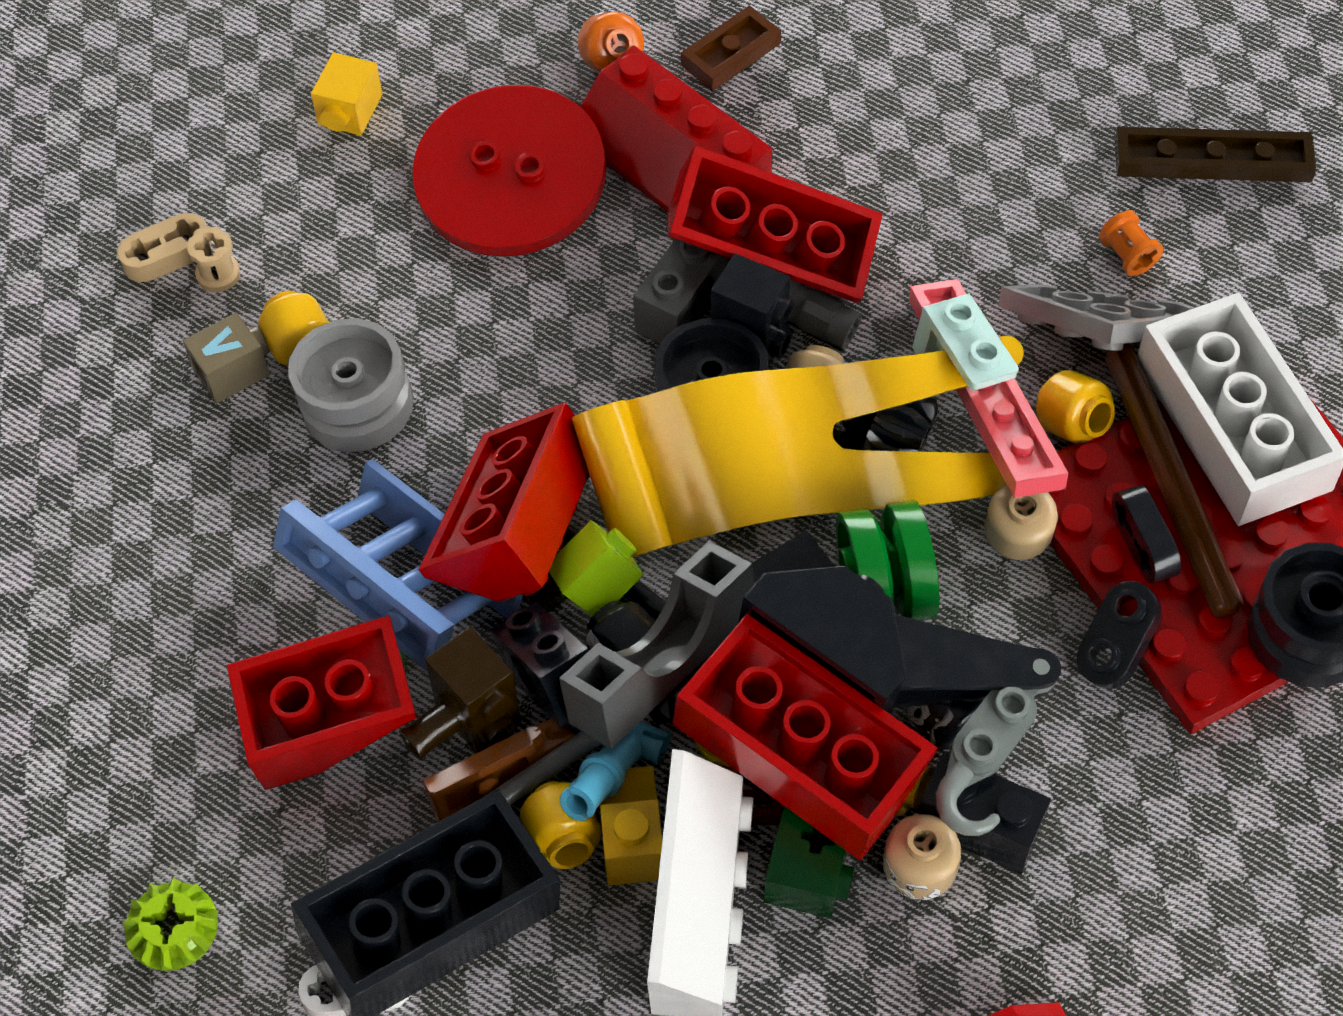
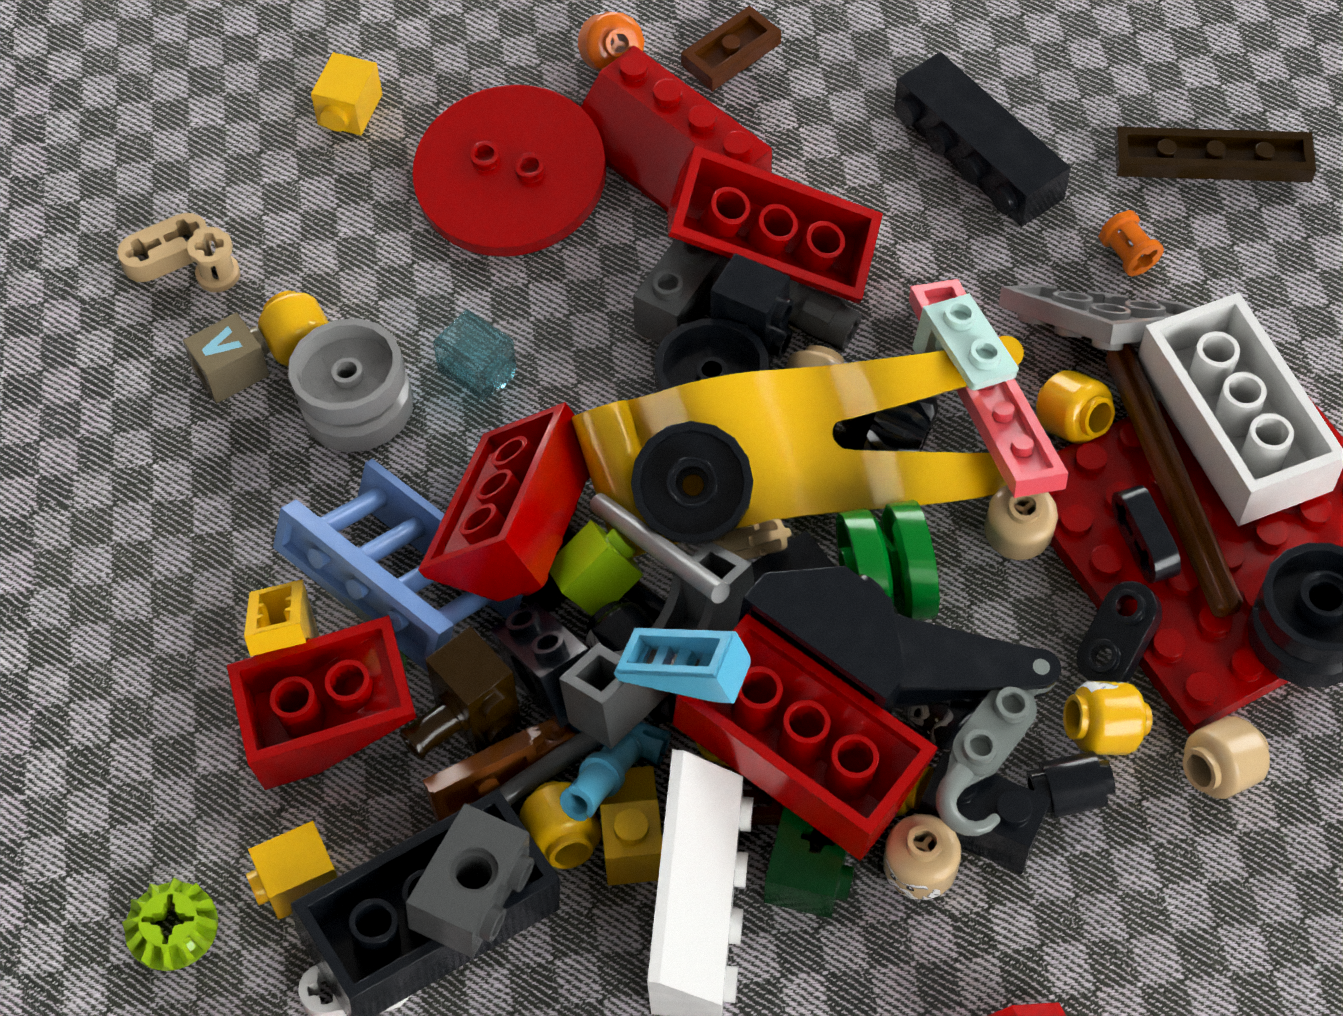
(279, 618): none -> yellow arch
(289, 868): none -> yellow brick
(471, 848): none -> dark grey brick
(475, 355): none -> clear light blue brick
(660, 548): none -> light grey bar
(687, 451): none -> black wheel
(715, 679): none -> medium azure slope
(756, 539): none -> tan axle
(981, 139): none -> black brick
(1073, 783): none -> black brick
(1107, 717): none -> yellow head
(1226, 757): none -> tan head

